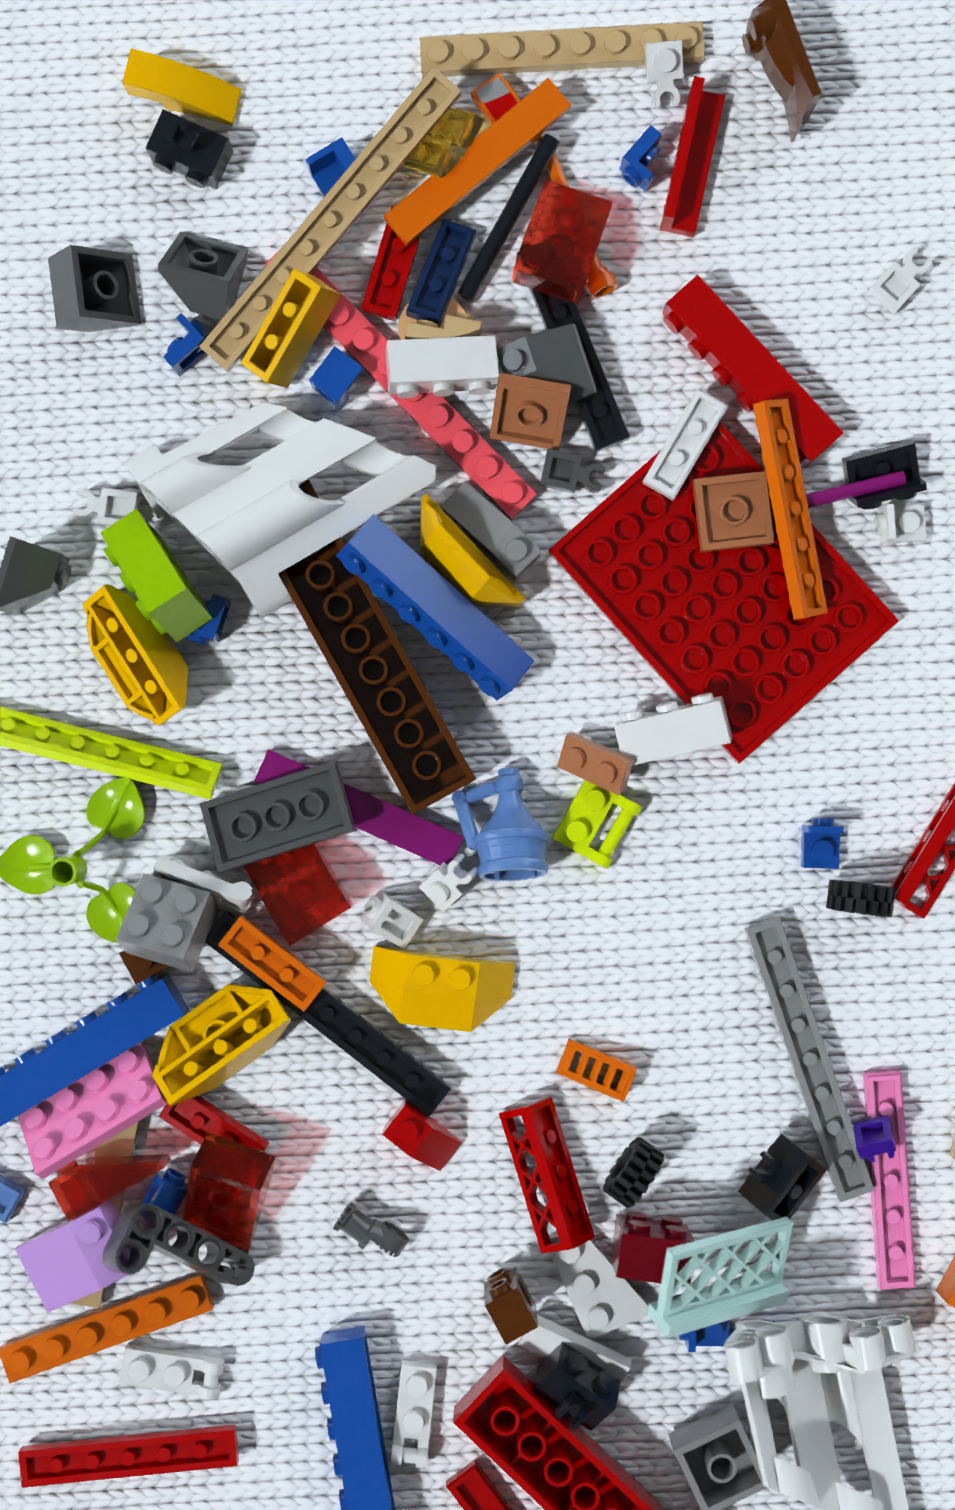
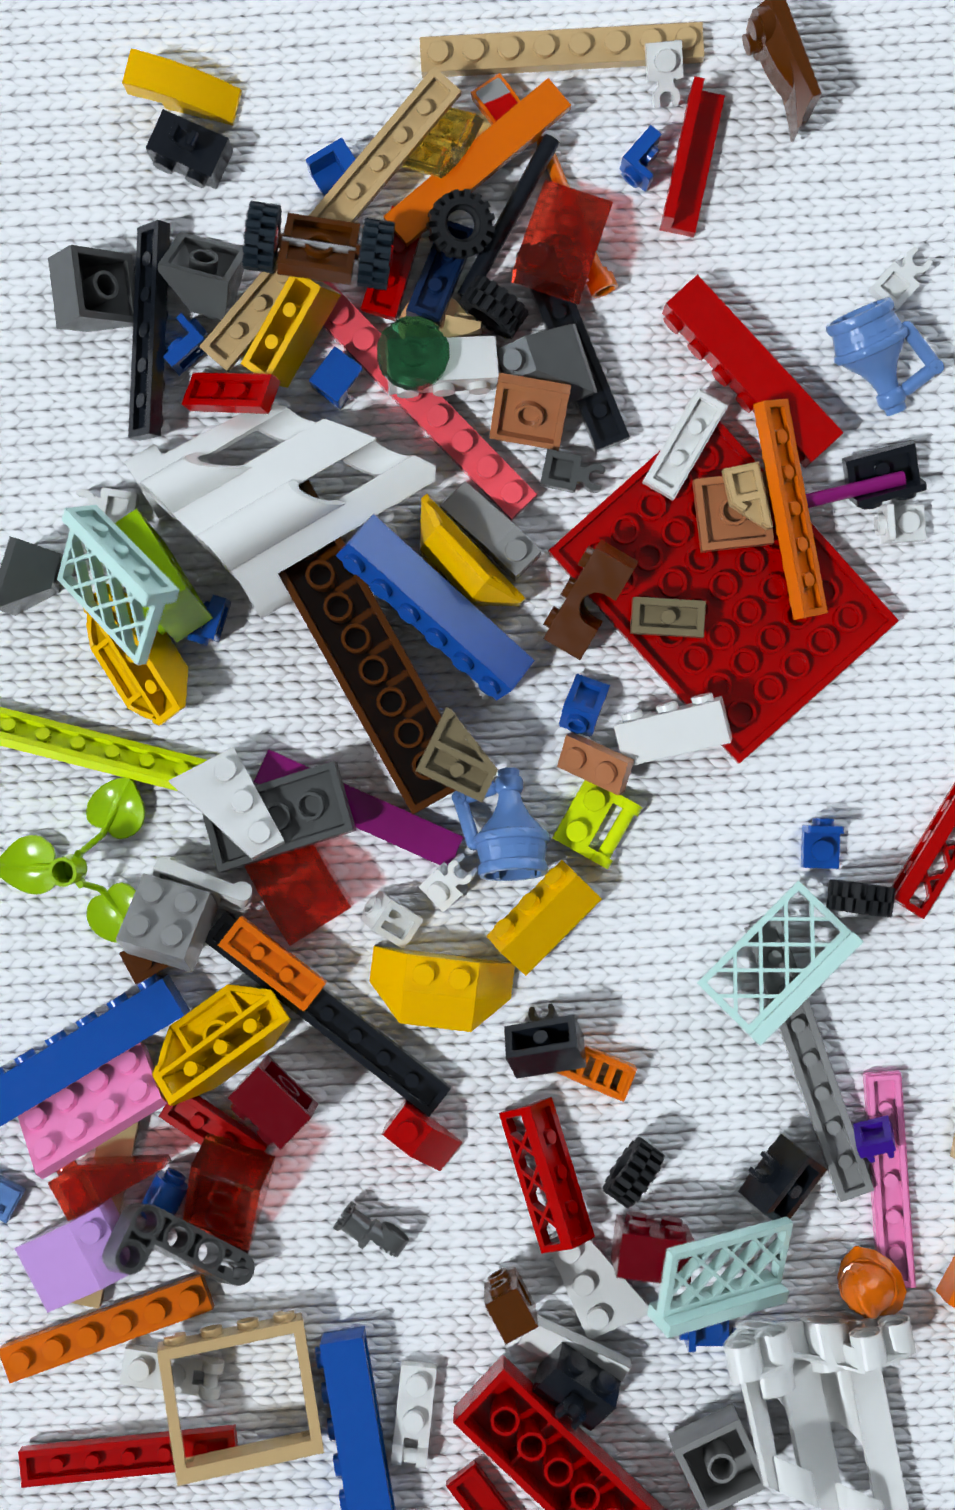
(125, 565): none -> light aqua fence
(148, 333): none -> black plate
(231, 392): none -> red plate
(231, 801): none -> white wing
(248, 1455): none -> tan window
(272, 1103): none -> dark red brick
(317, 247): none -> plate
(412, 353): none -> clear green tile
(457, 759): none -> dark tan wing
(481, 217): none -> black tyre
(494, 307): none -> black tyre
(543, 917): none -> yellow brick
(545, 1044): none -> black brick
(583, 705): none -> blue bracket
(604, 572): none -> reddish brown arch
(667, 617): none -> dark tan plate
(747, 493): none -> tan tile
(802, 985): none -> light aqua fence
(870, 345): none -> medium blue piece
(870, 1283): none -> orange piece

